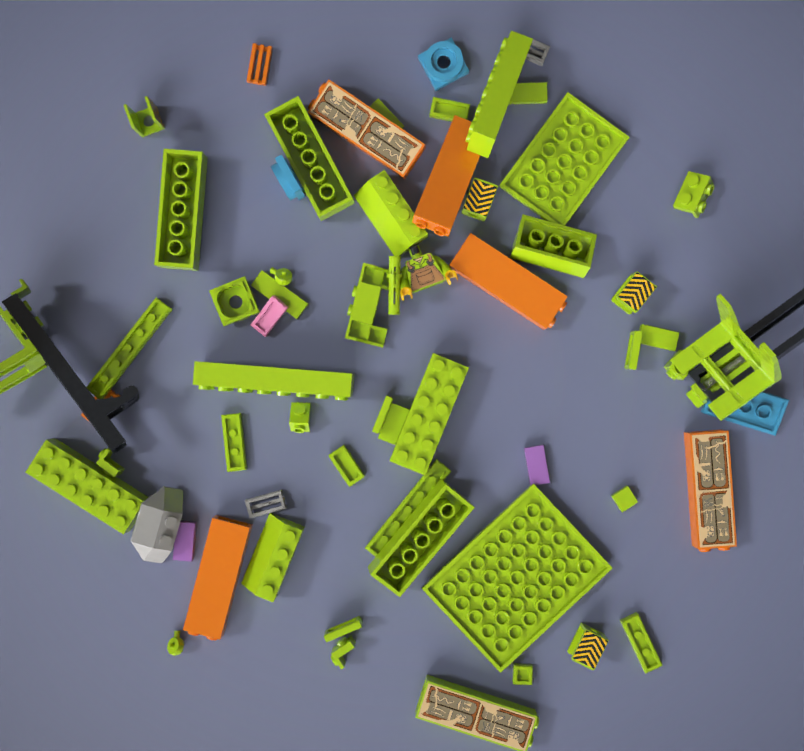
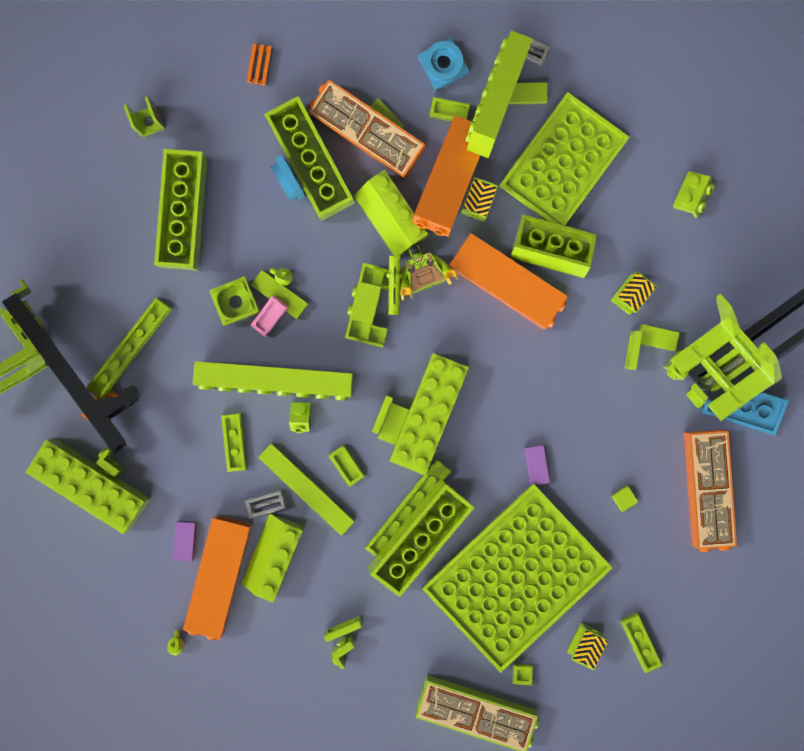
(158, 524): light grey wedge -> none
(306, 489): none -> lime tile

